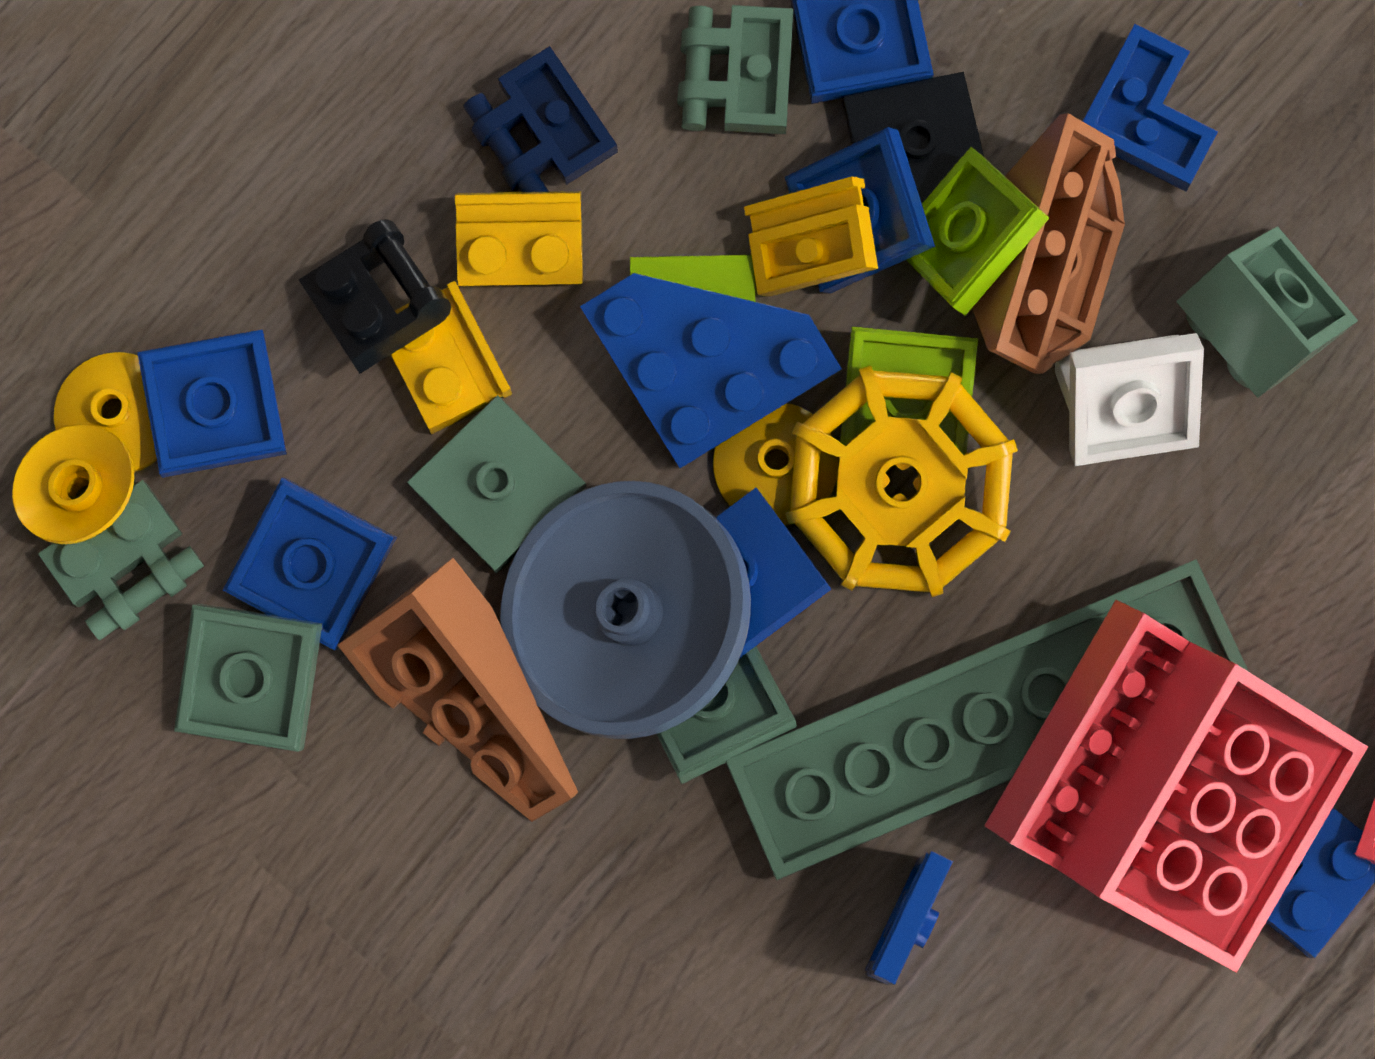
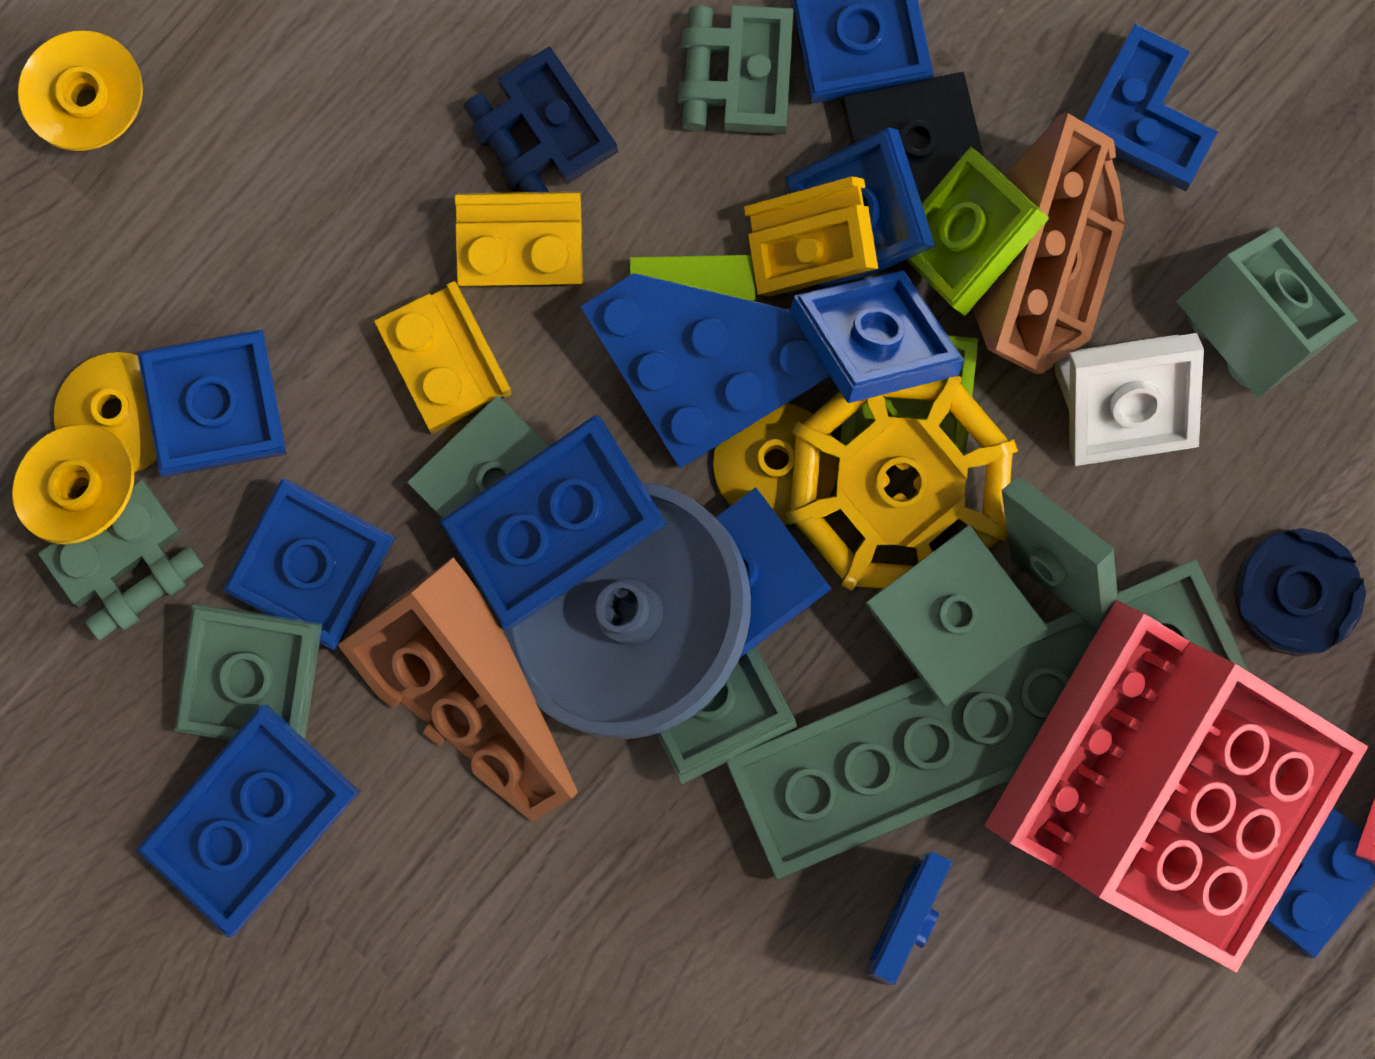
(65, 69): none -> yellow dish
(248, 820): none -> blue tile
(357, 307): black plate -> none
(552, 522): none -> blue tile
(876, 336): none -> blue plate
(956, 616): none -> sand green plate
(1059, 552): none -> sand green plate
(1299, 592): none -> dark blue tile

